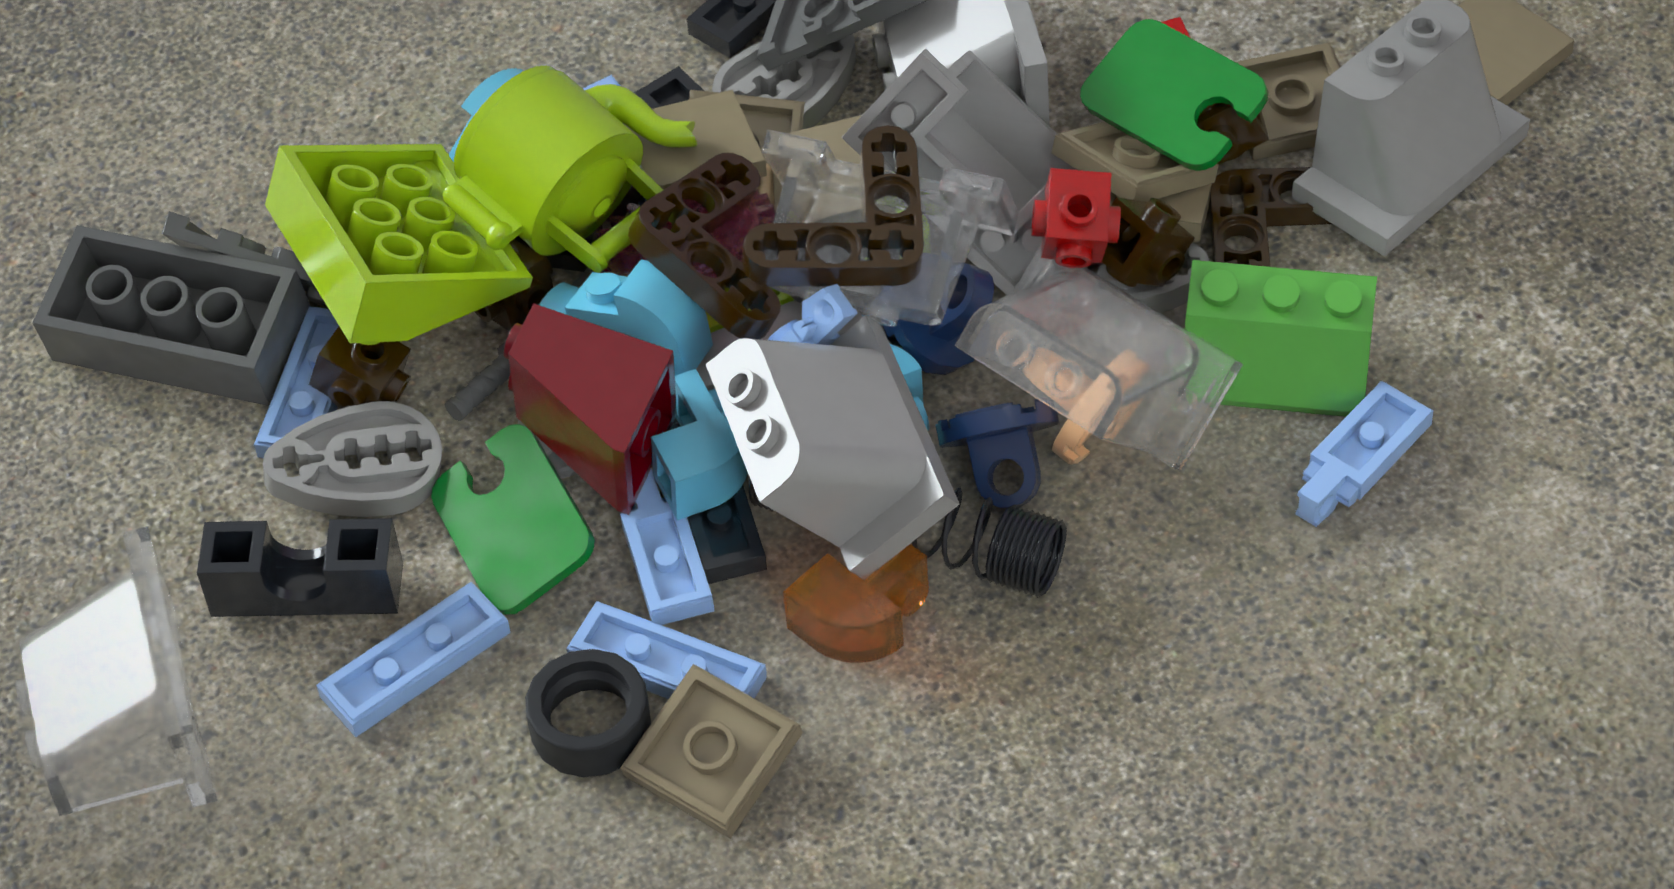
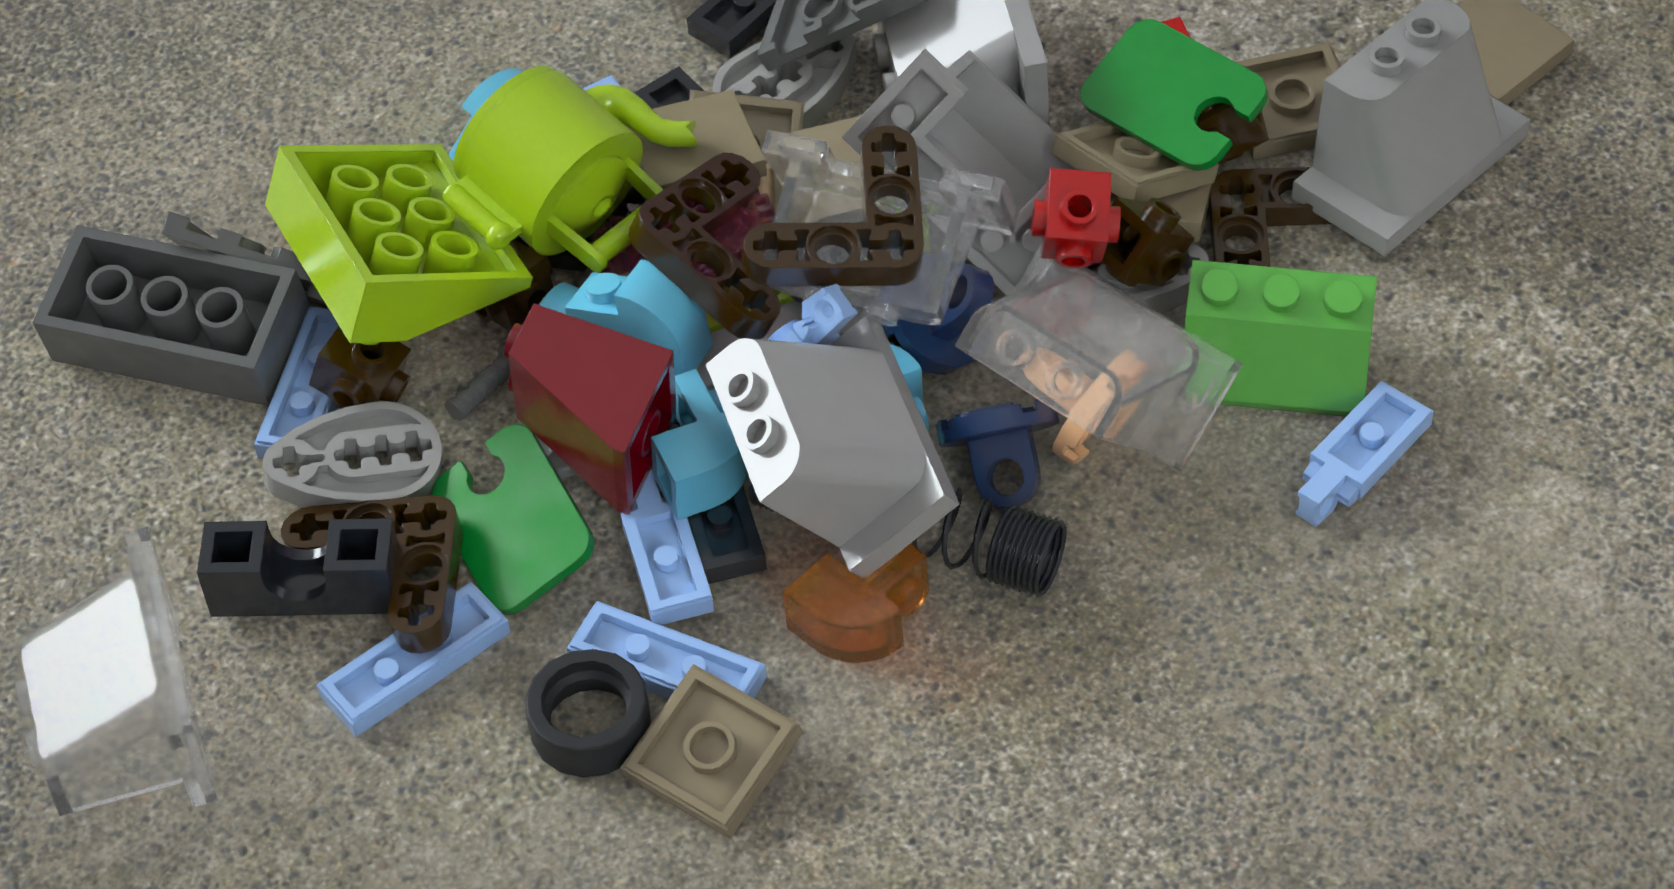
(416, 548): none -> dark brown beam

